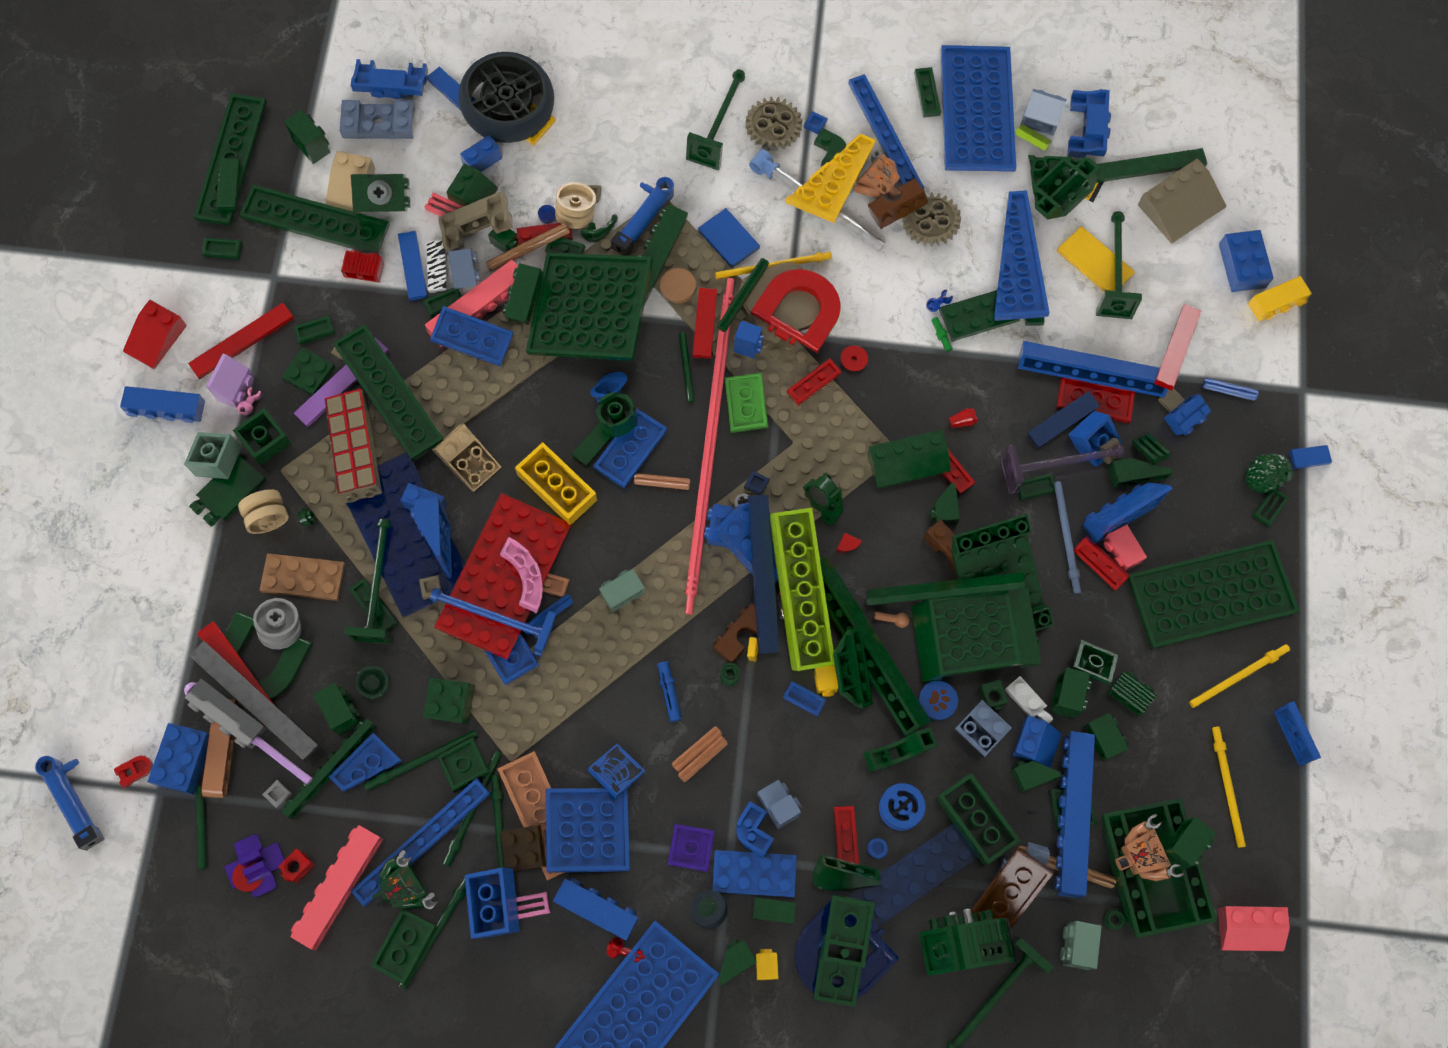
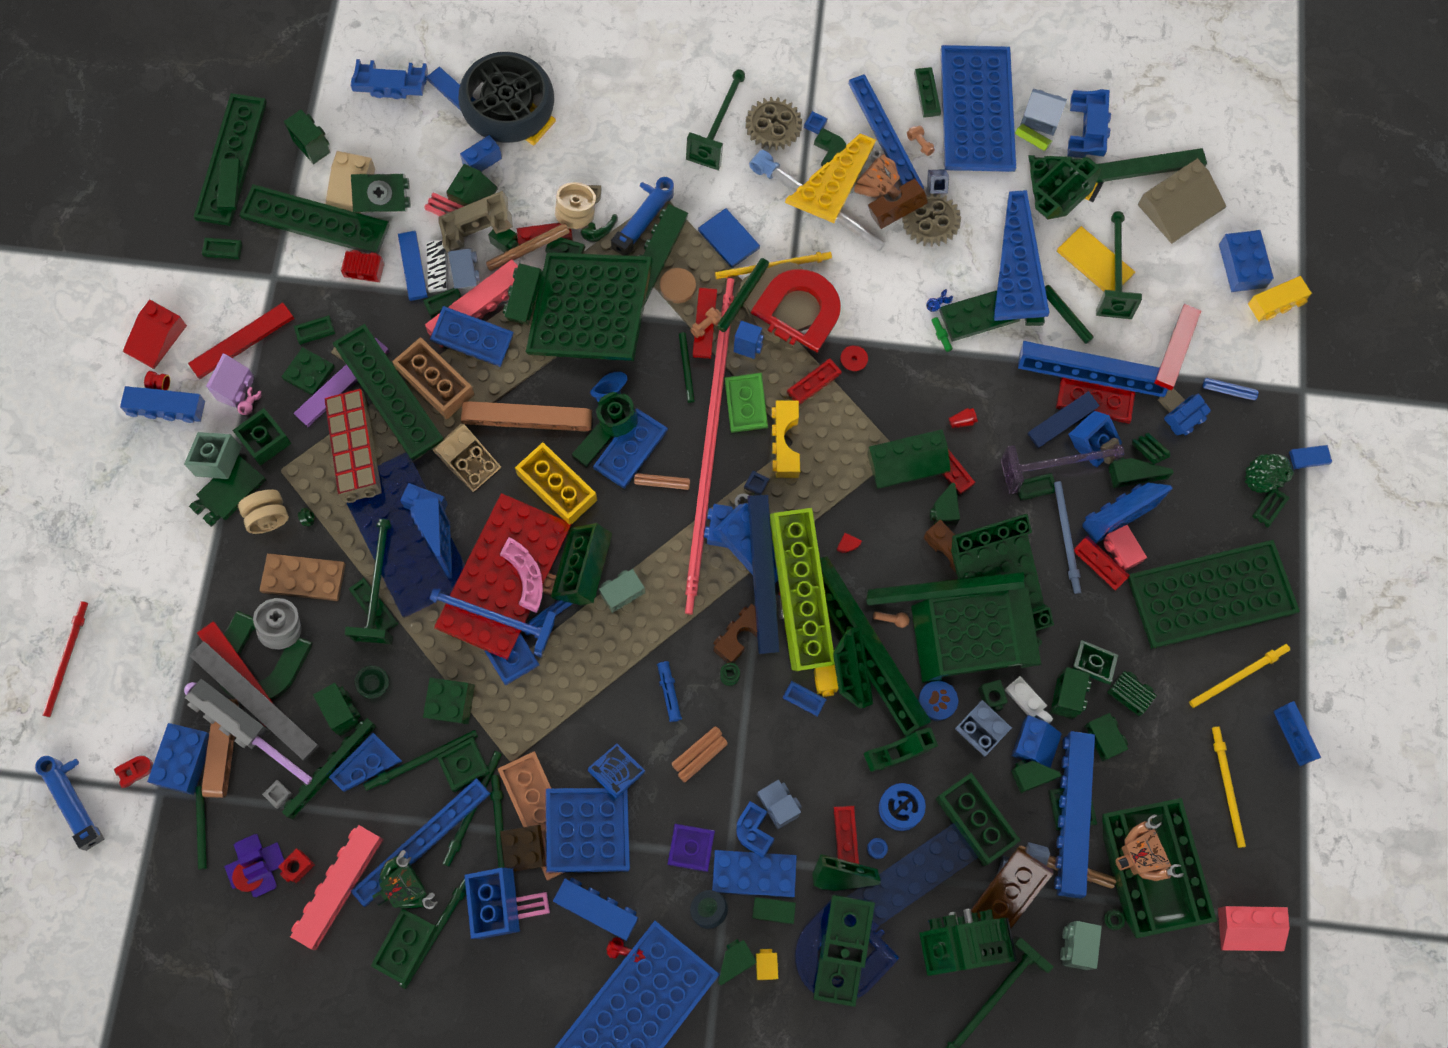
(77, 621): none -> red bar
(155, 381): none -> red wheel
(358, 120): sand blue piece -> none
(428, 584): dark tan tile -> none
(433, 378): none -> medium nougat brick
(526, 416): none -> nougat beam
(546, 214): clear blue tile -> none
(581, 564): none -> dark green slope
(713, 316): none -> nougat bar
(753, 649): yellow tile -> none
(787, 461): none -> yellow arch
(822, 495): dark green piece -> none
(917, 133): none -> nougat bar
(937, 181): none -> dark blue brick
(1068, 315): none -> dark green axle
(1189, 843): dark green brick -> none

